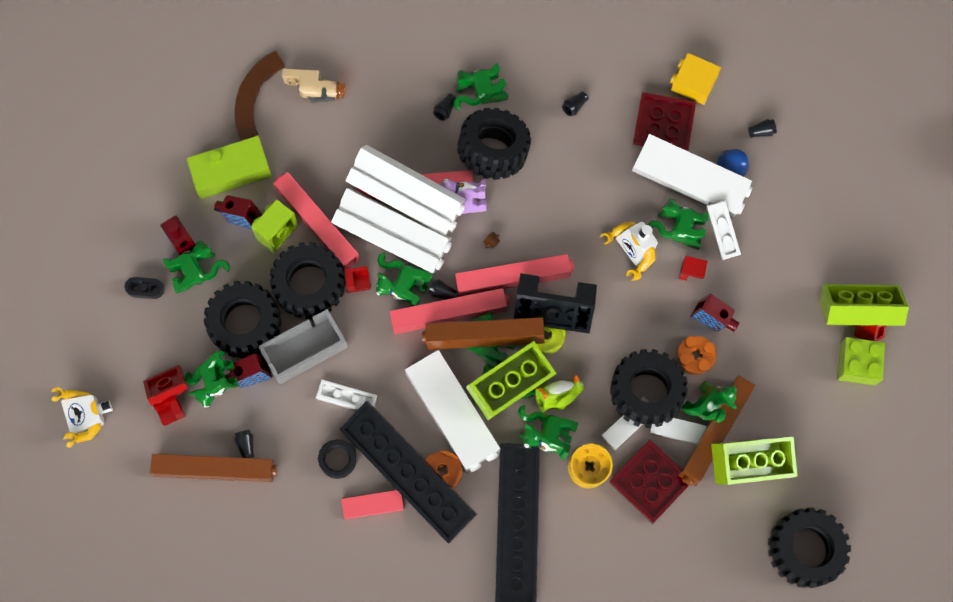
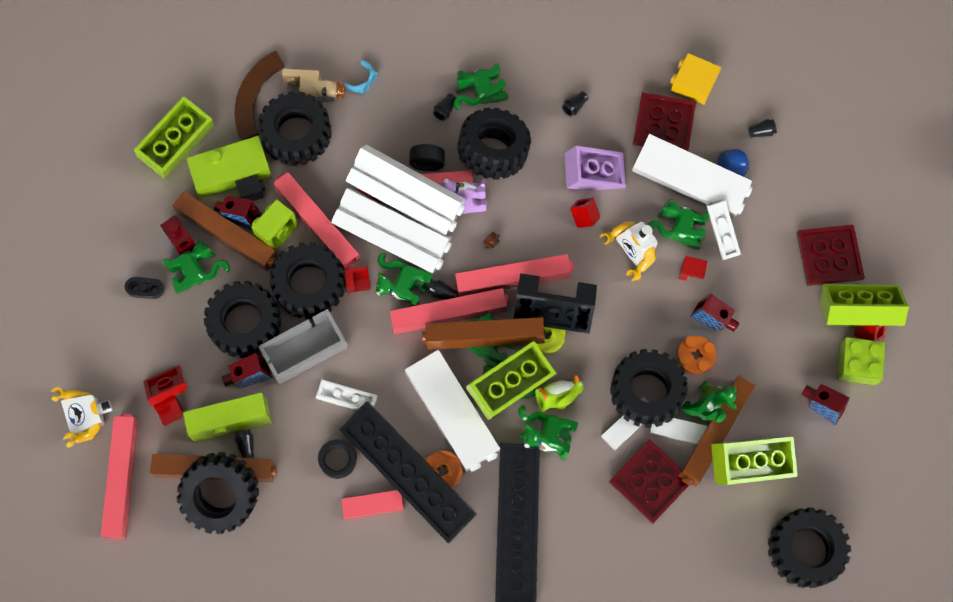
(119, 477): none -> coral brick
(174, 137): none -> lime brick
(202, 512): none -> black tyre
(213, 377): green animal -> none
(225, 231): none -> dark orange brick
(227, 417): none -> lime brick
(250, 188): none -> black brick
(290, 107): none -> black tyre
(362, 88): none -> medium azure cap
(427, 157): none -> black tyre
(585, 212): none -> red panel
(594, 169): none -> lavender slope
(598, 458): yellow wheel -> none
(826, 402): none -> dark red torso
(830, 255): none -> dark red plate

